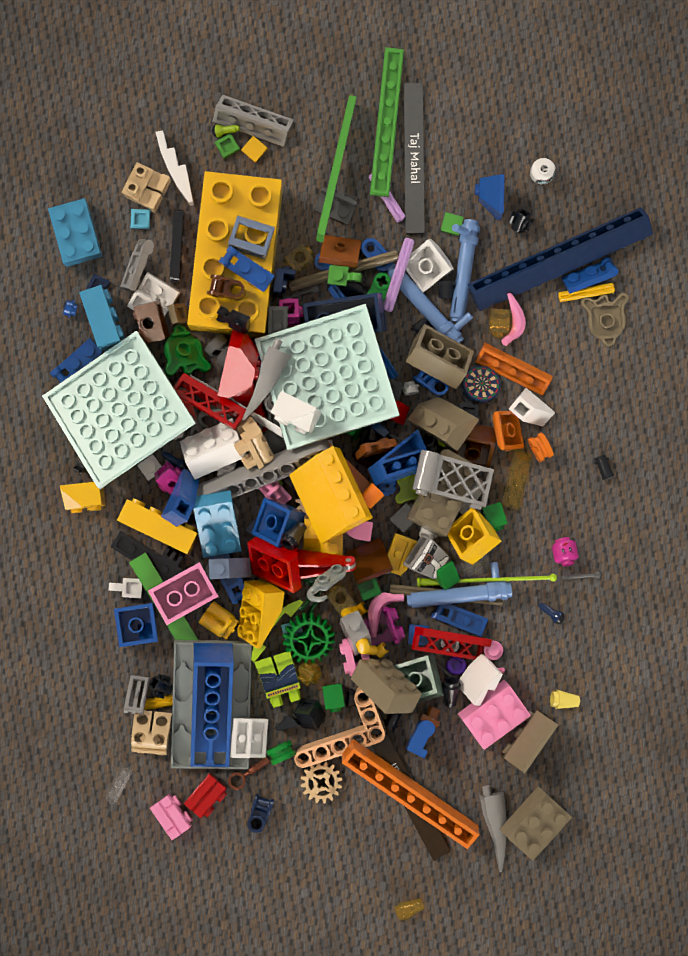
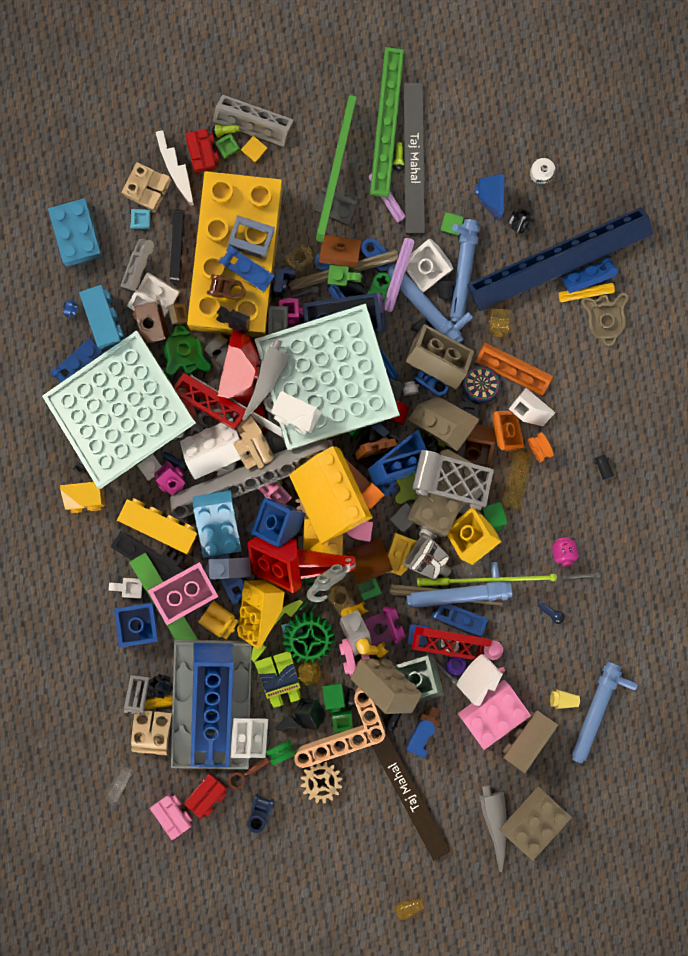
(97, 280): dark blue tile -> none
(182, 499): blue slope -> none
(201, 150): none -> red brick
(292, 537): black cone -> none
(342, 721): none -> green plate
(376, 608): bright pink piece -> none
(398, 163): none -> lime piece
(410, 794): orange brick -> none
(447, 575): green slope -> none
(451, 690): black cone -> none
(518, 321): bright pink piece -> none
(607, 683): none -> medium blue cylinder

